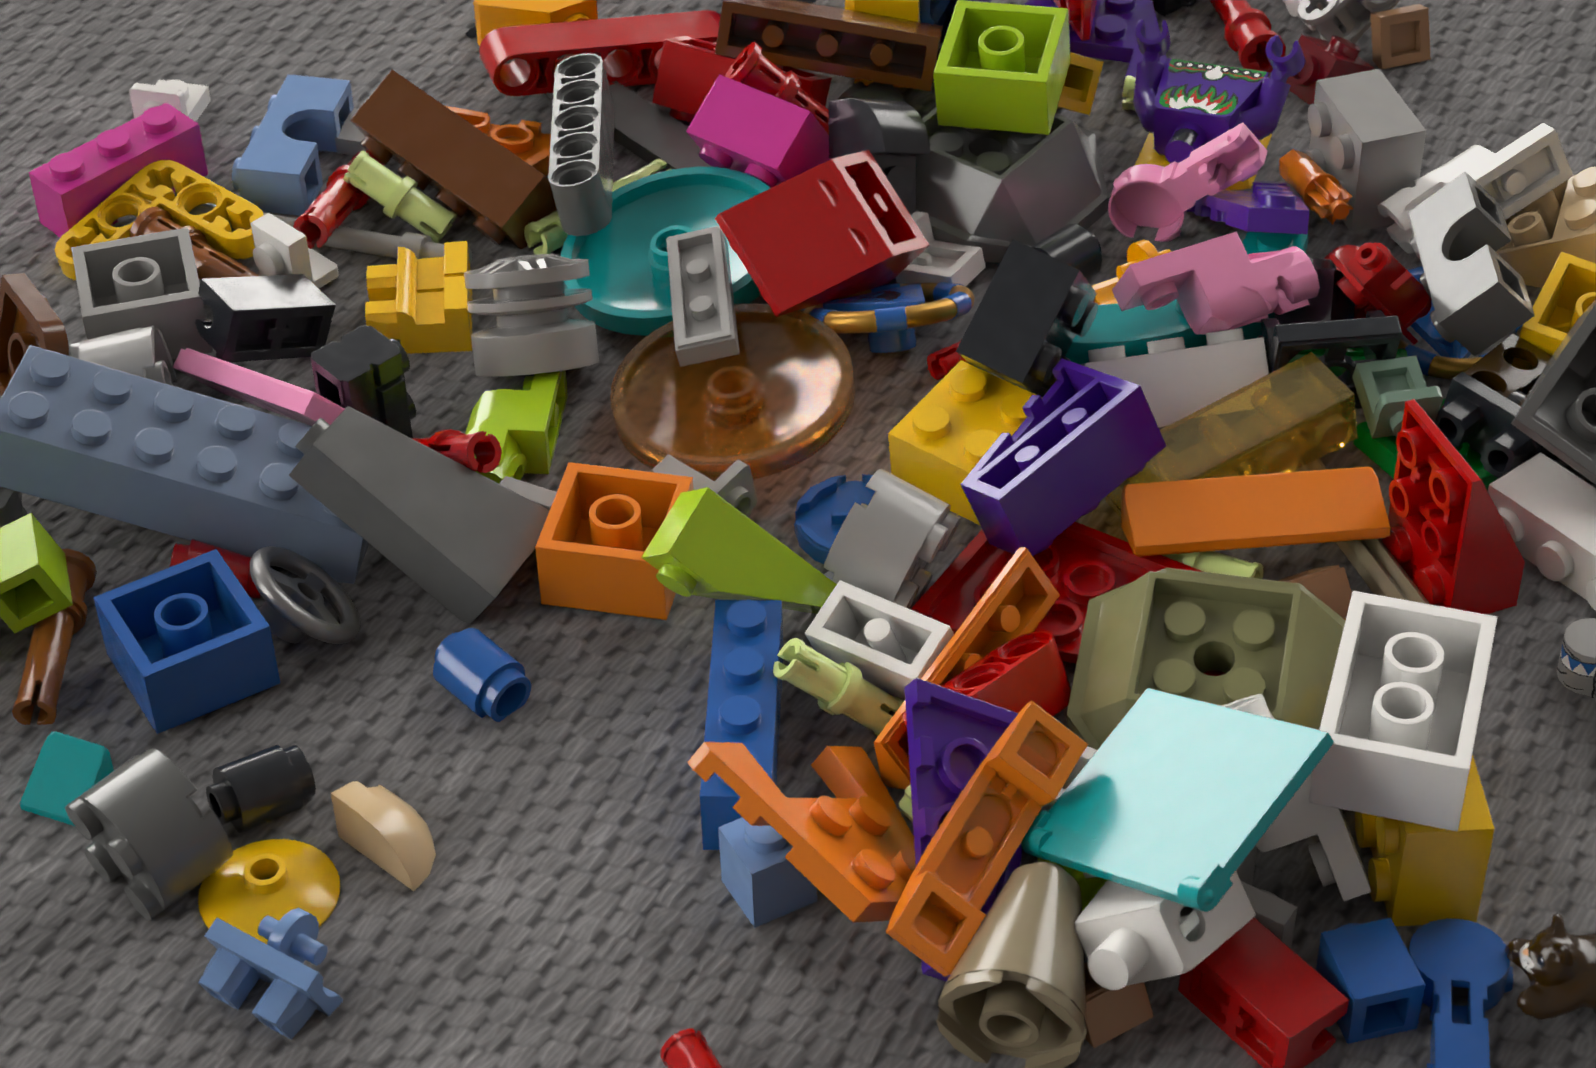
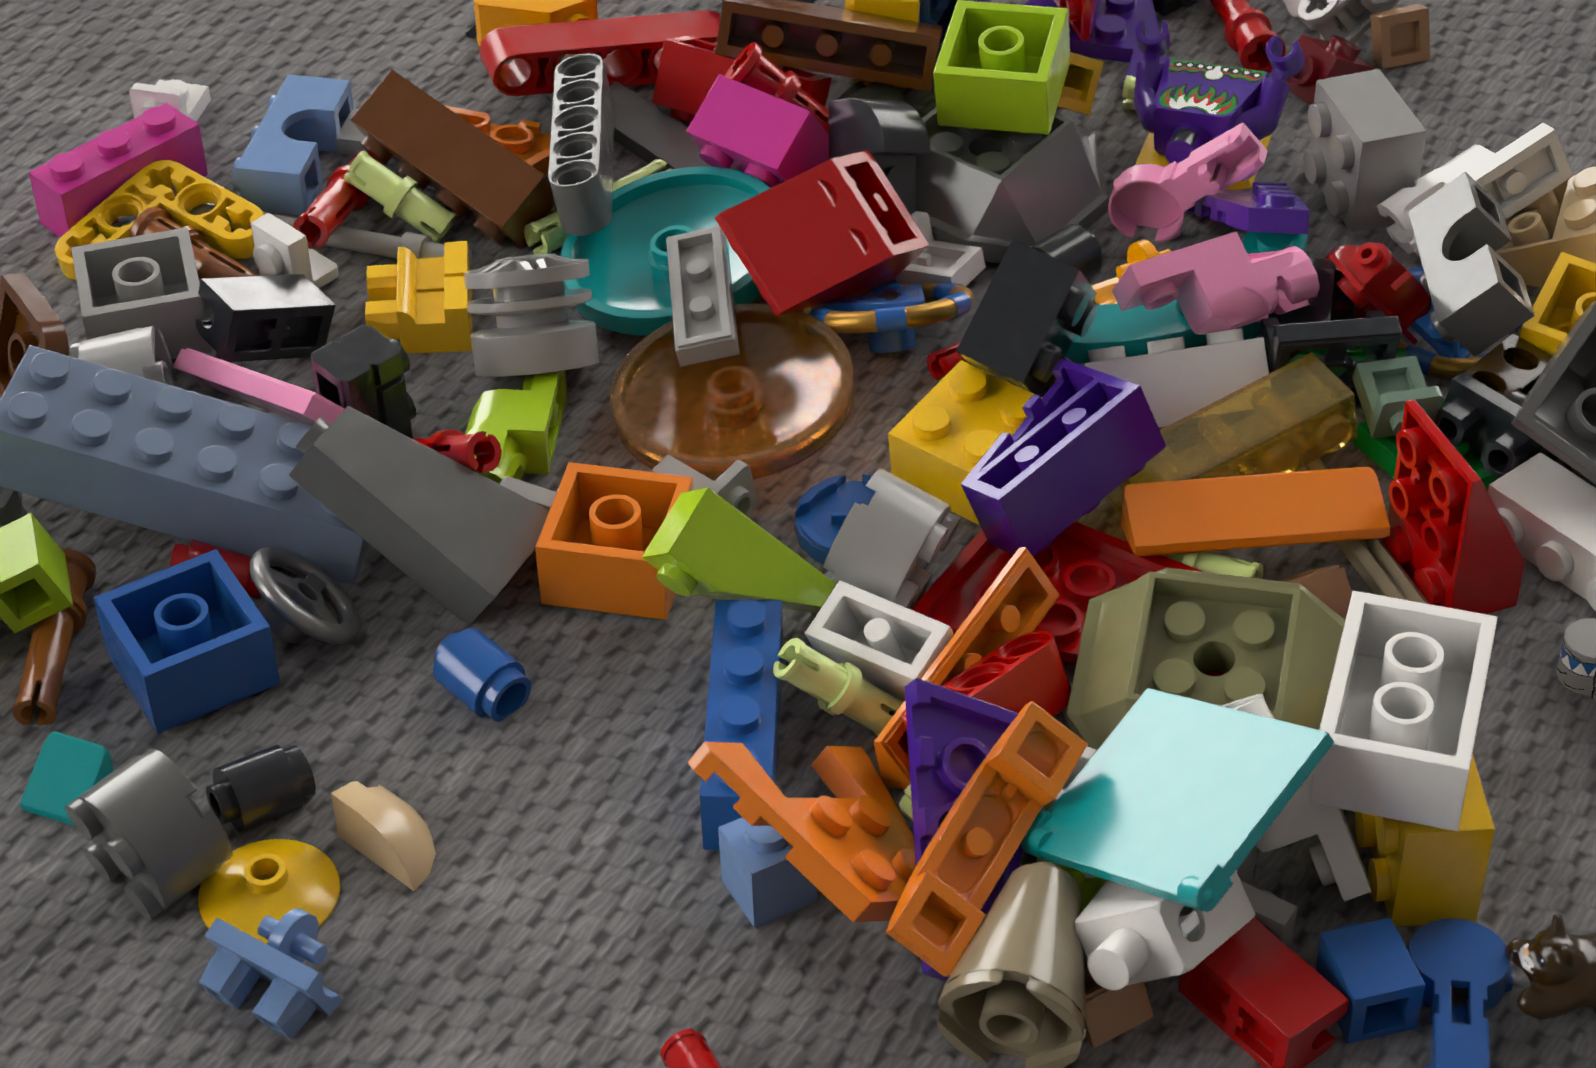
(1318, 189): orange piece -> none

